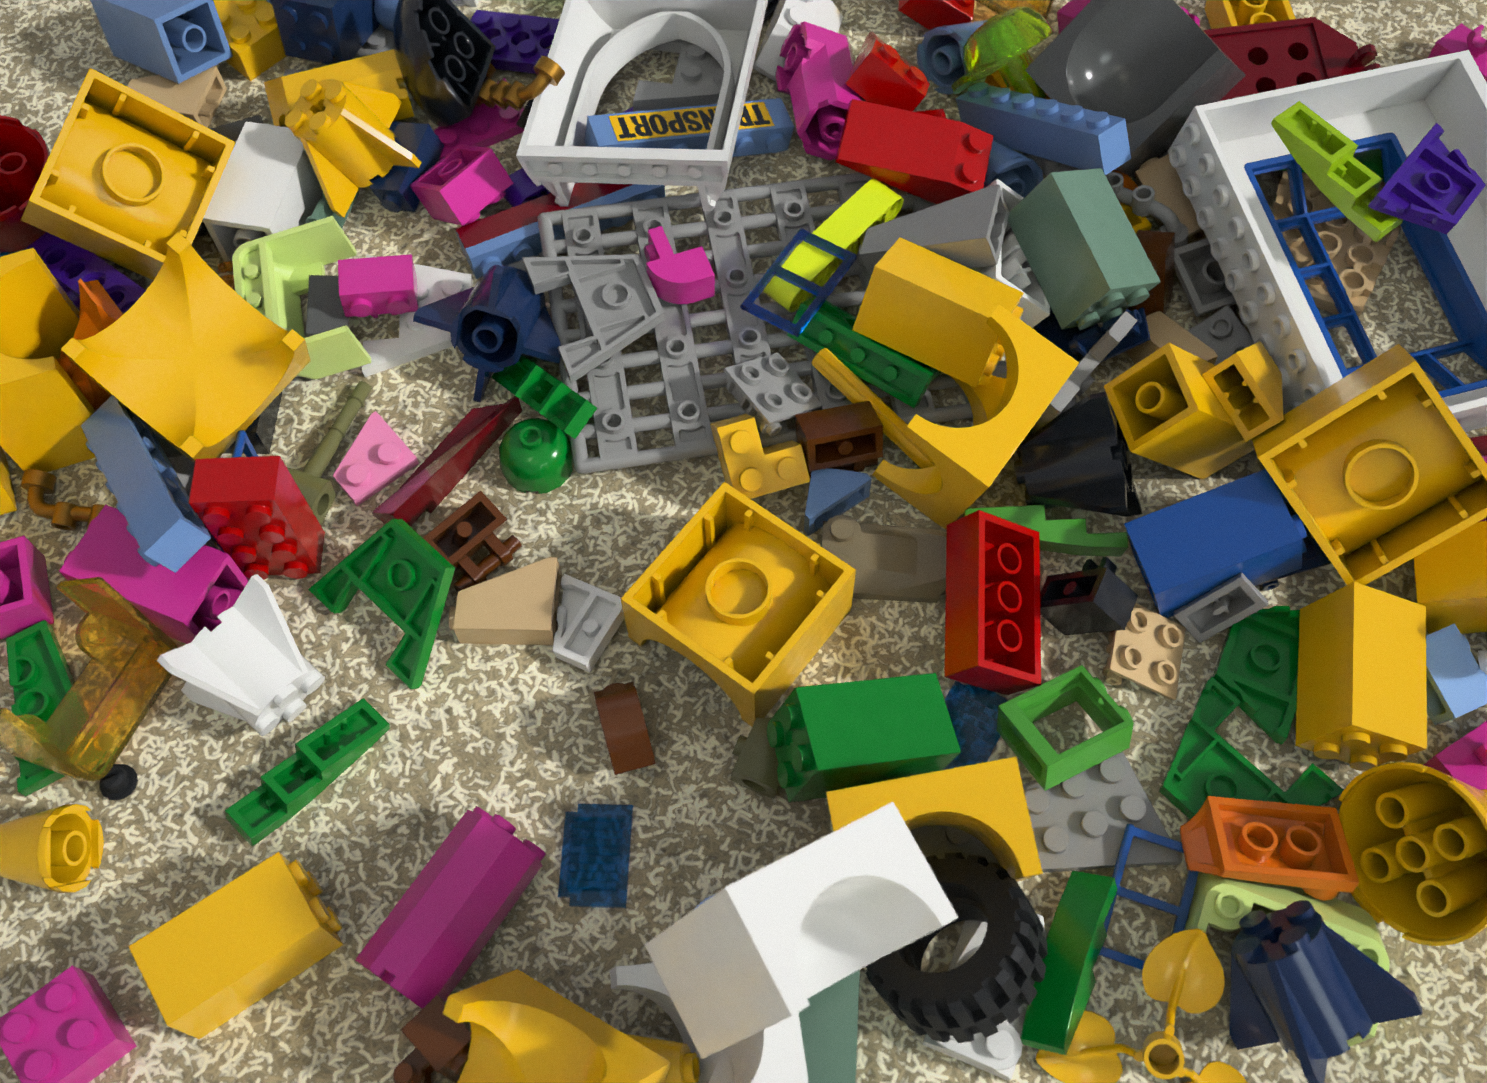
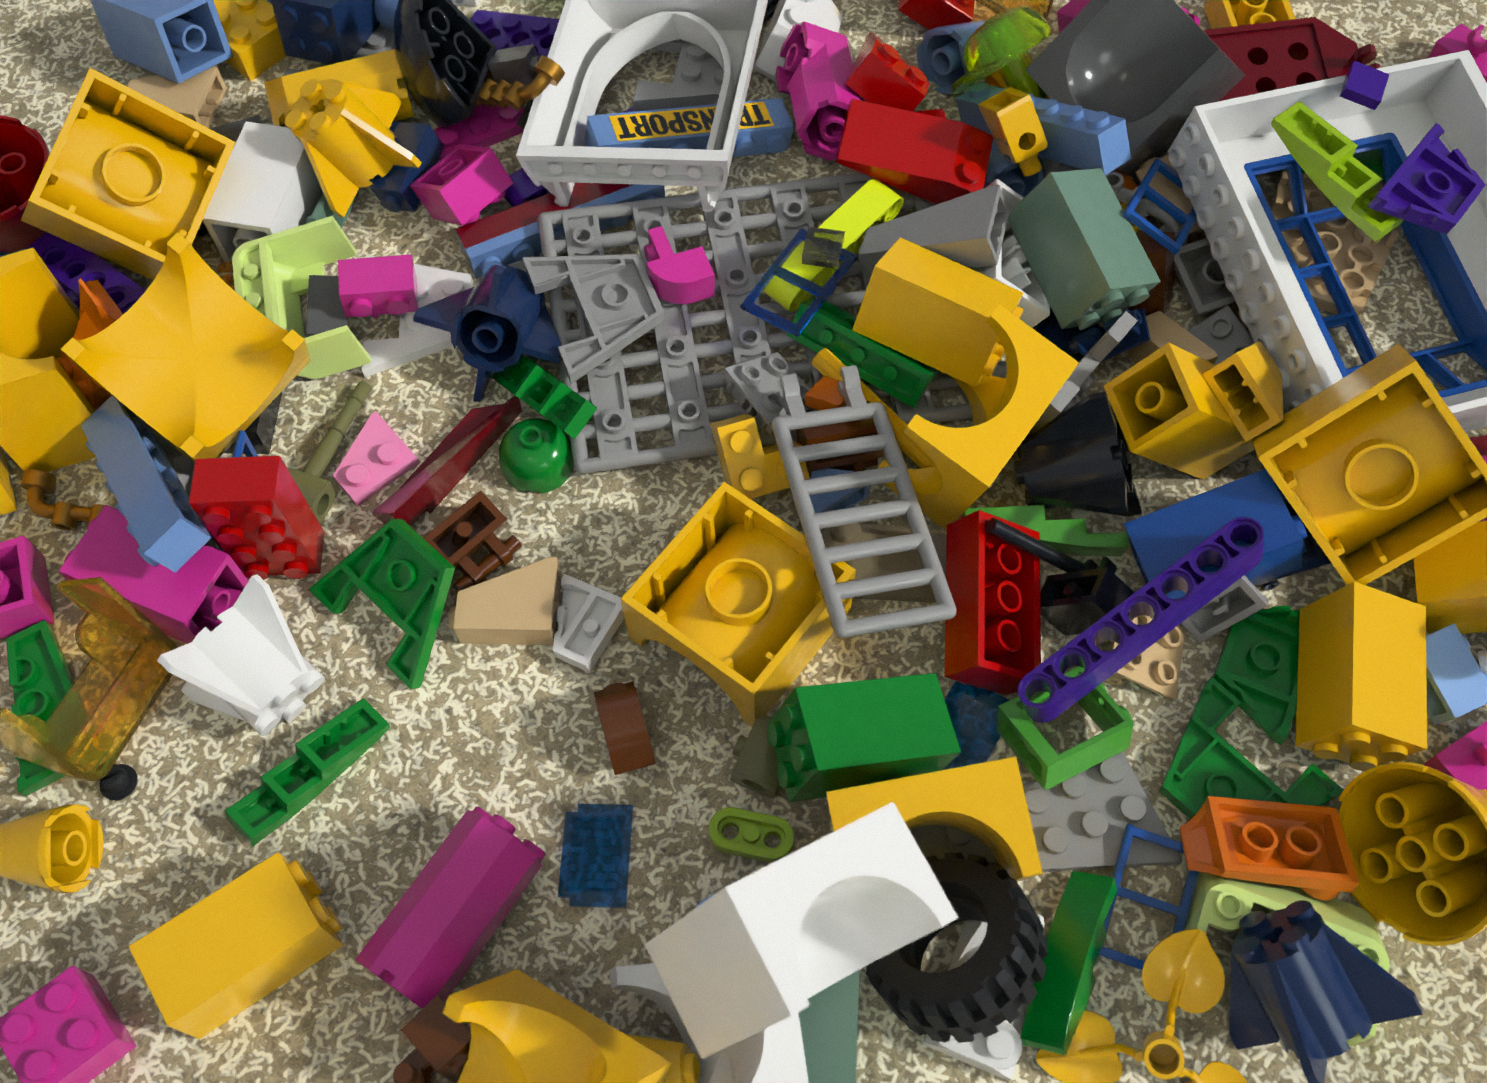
(514, 64): none -> flat silver brick
(753, 830): none -> lime plate
(812, 522): none -> light grey bar
(823, 247): none -> clear smoke tile
(824, 395): none -> orange tile
(1015, 128): none -> yellow torso
(1032, 546): none -> black bar
(1144, 189): none -> blue window
(1148, 601): none -> dark purple beam
(1364, 85): none -> dark purple tile

